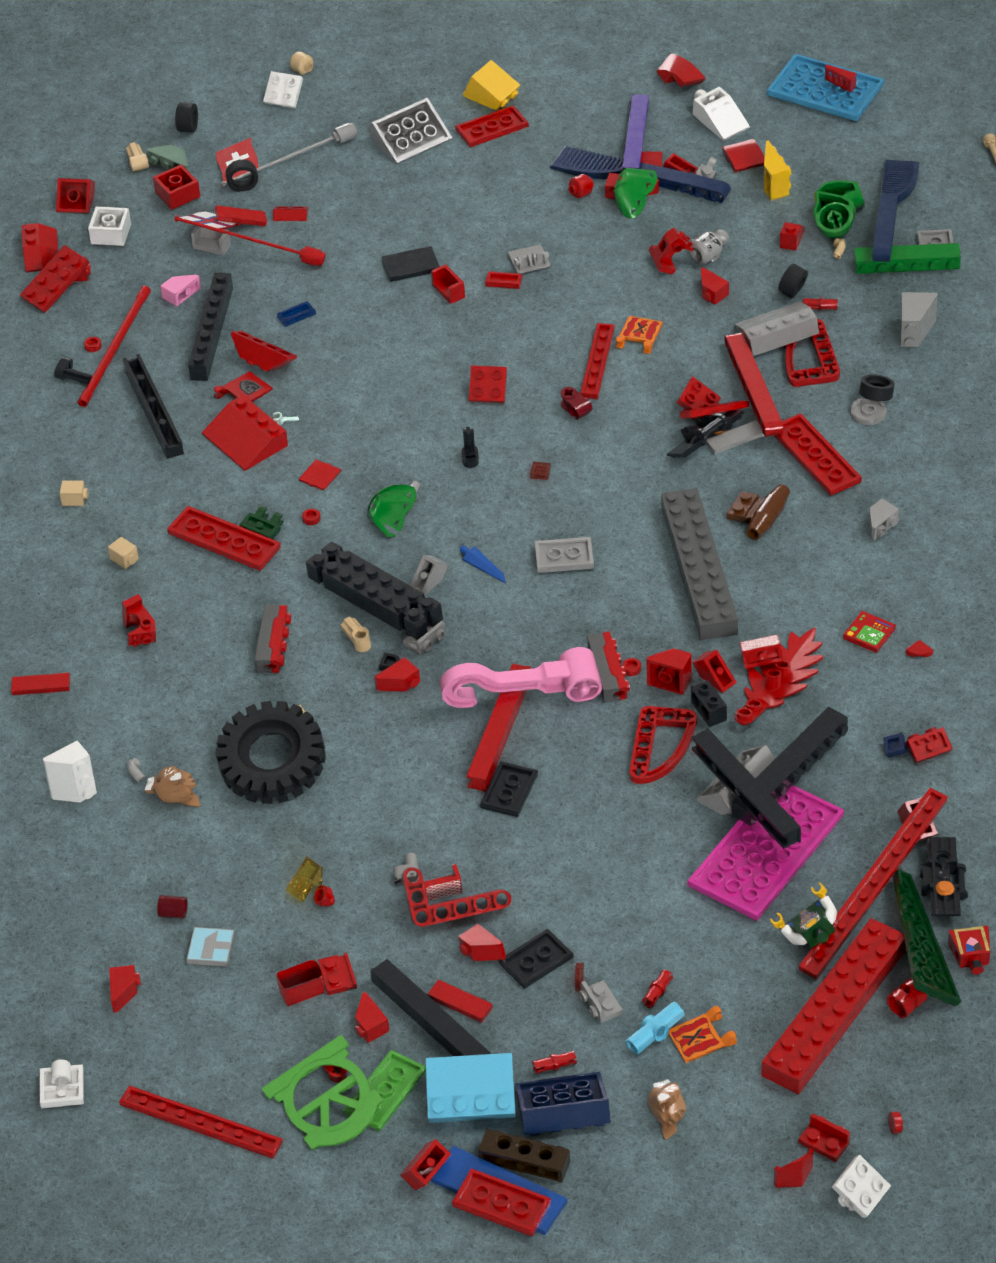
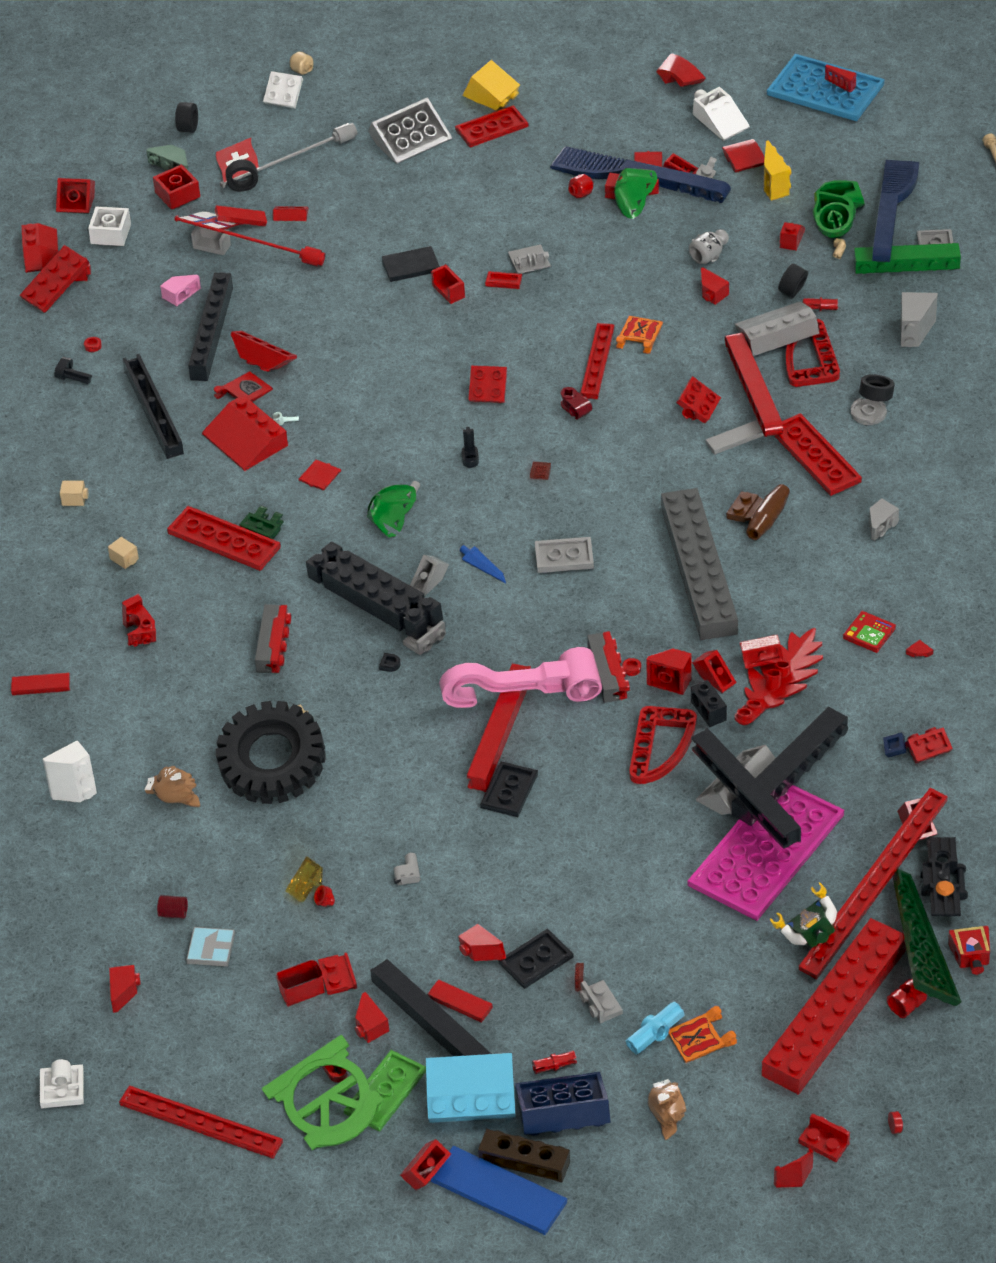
(87, 393): red piece -> none
(133, 768): light grey arm -> none
(137, 159): tan piece -> none
(296, 313): clear blue tile -> none
(311, 517): red tile -> none
(357, 634): tan piece -> none
(398, 677): red slope -> none
(443, 886): red panel -> none
(450, 906): red beam -> none
(501, 1202): red tile -> none
(636, 131): tile -> none
(657, 988): red pin -> none
(671, 243): red tile -> none
(709, 424): black piece -> none
(714, 409): red tile -> none
(860, 1187): white plate -> none

